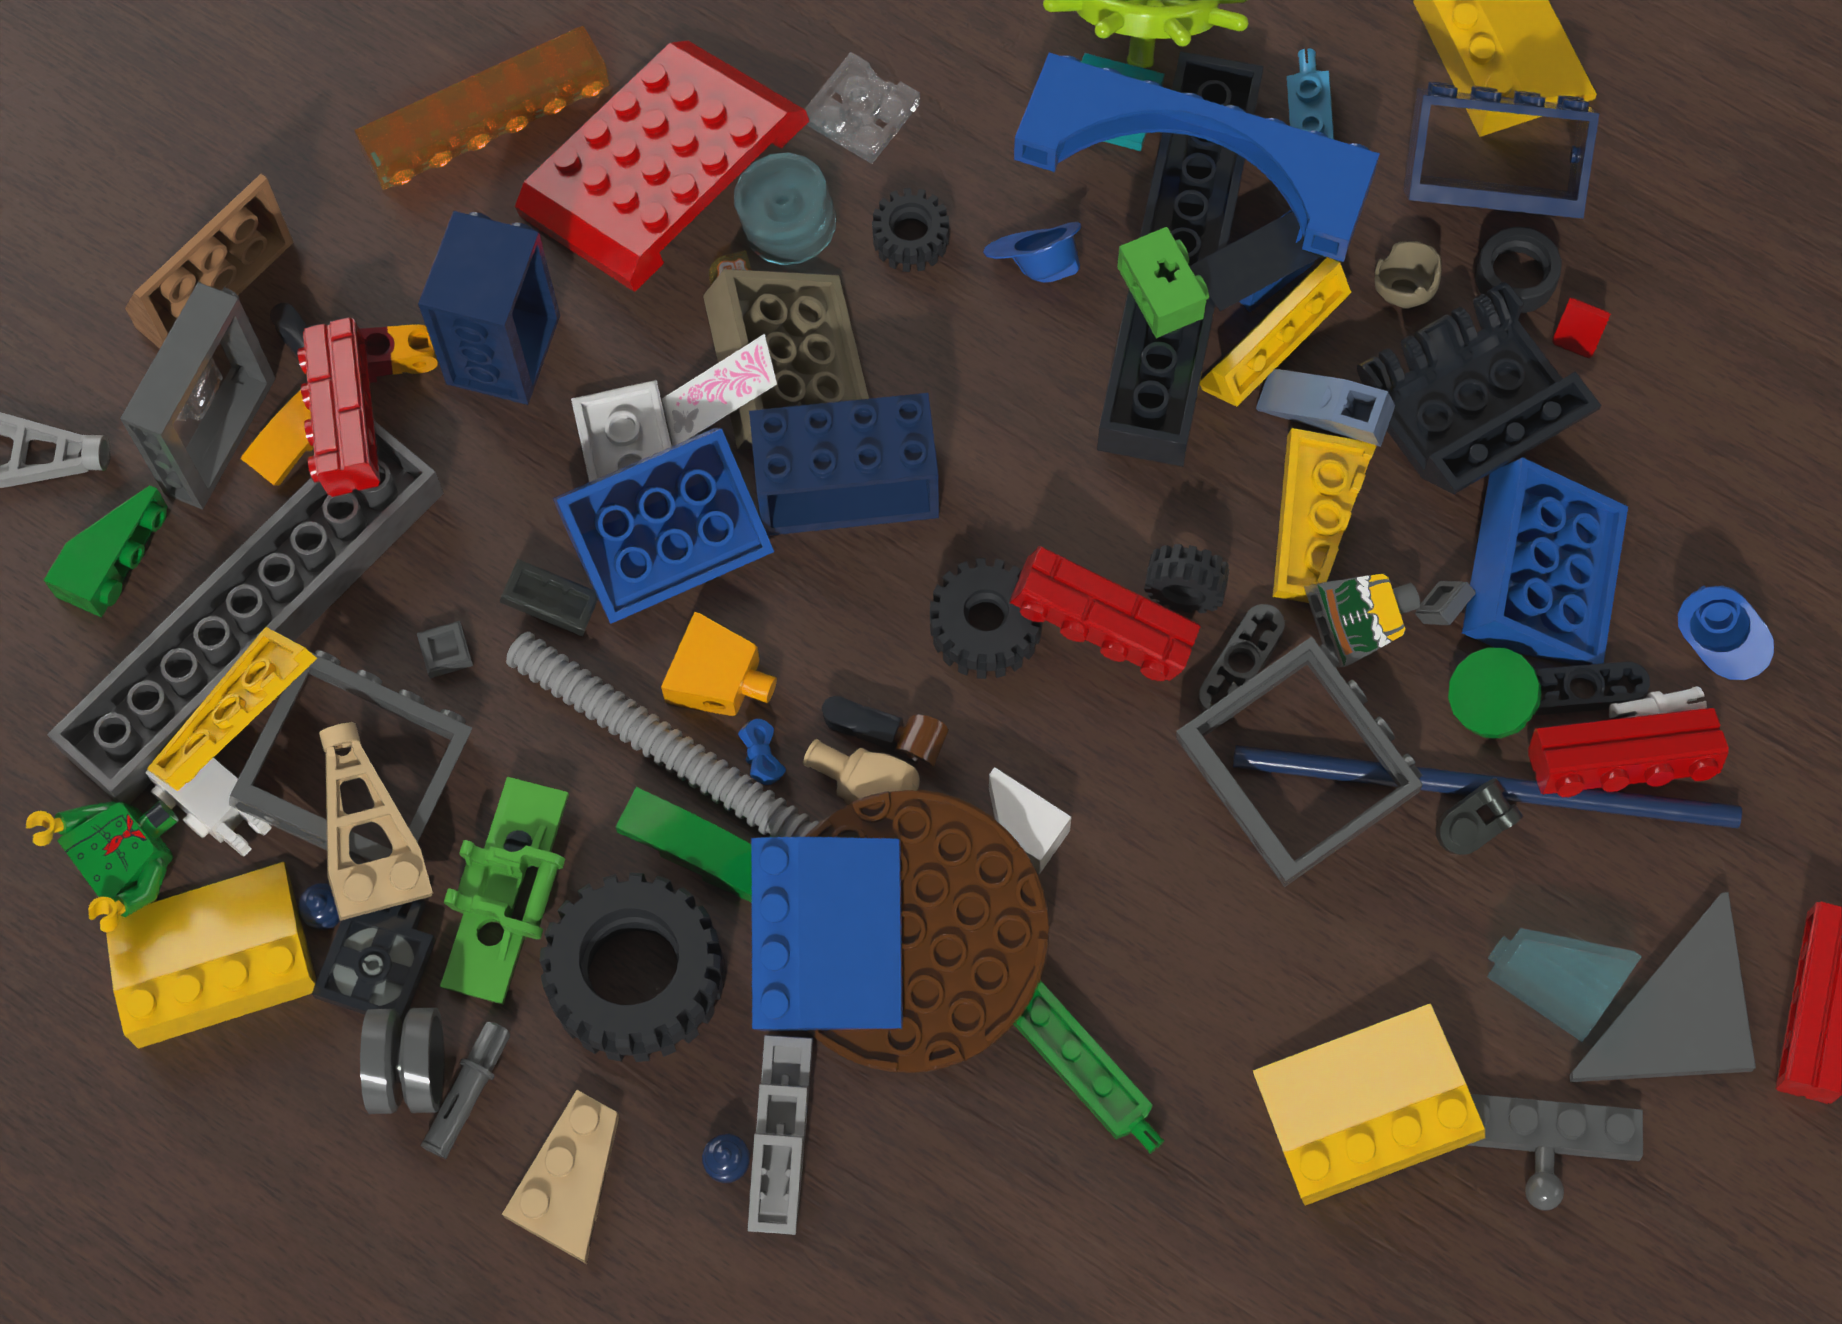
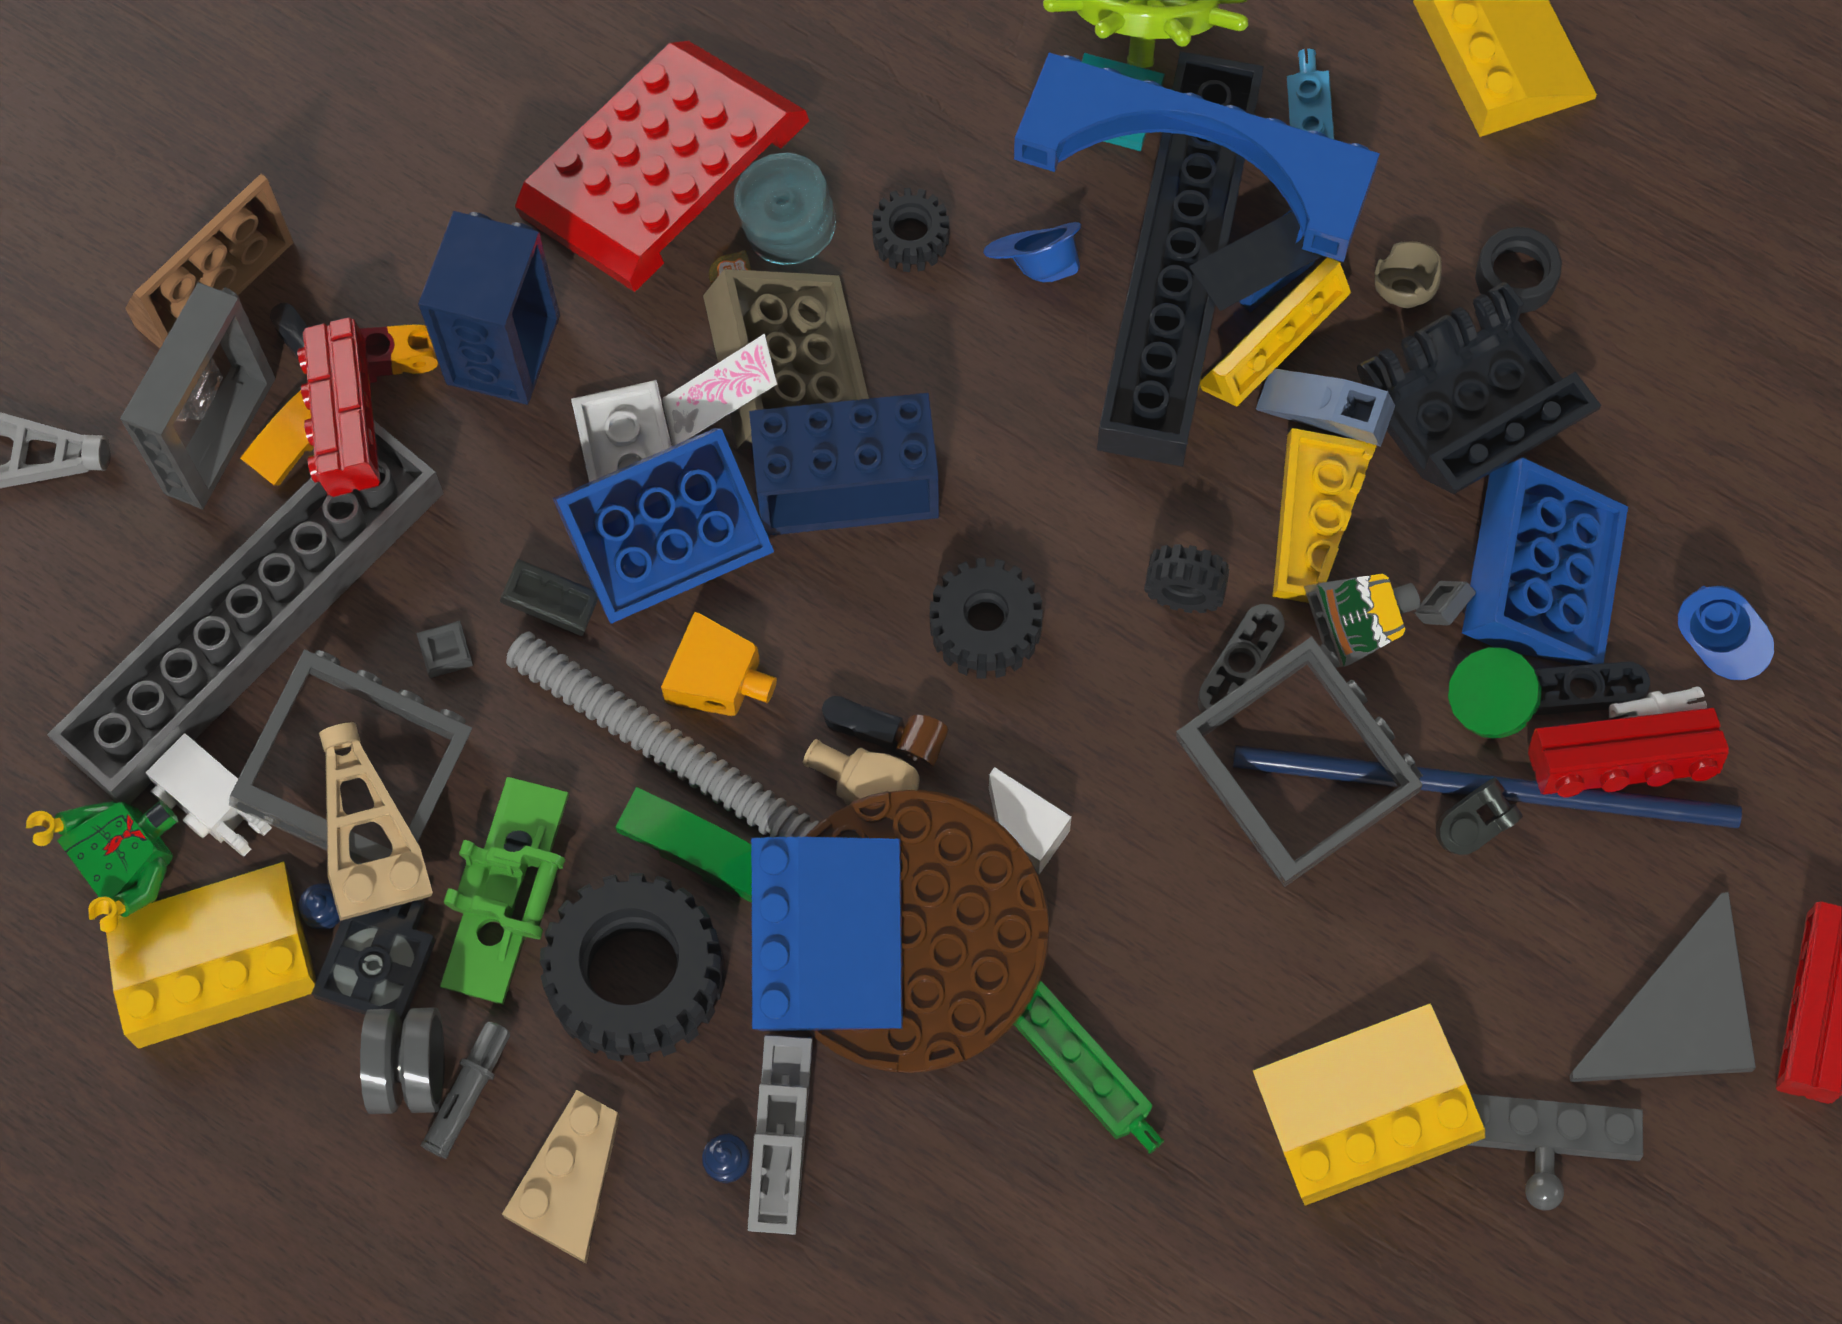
(100, 557): green slope -> none
(236, 700): yellow wing -> none
(482, 108): clear orange brick -> none
(764, 766): blue piece -> none
(863, 103): clear brick -> none
(1104, 615): red brick -> none
(1162, 281): bright green brick -> none
(1496, 195): dark blue hose -> none
(1562, 976): clear light blue slope -> none
(1581, 328): red slope -> none

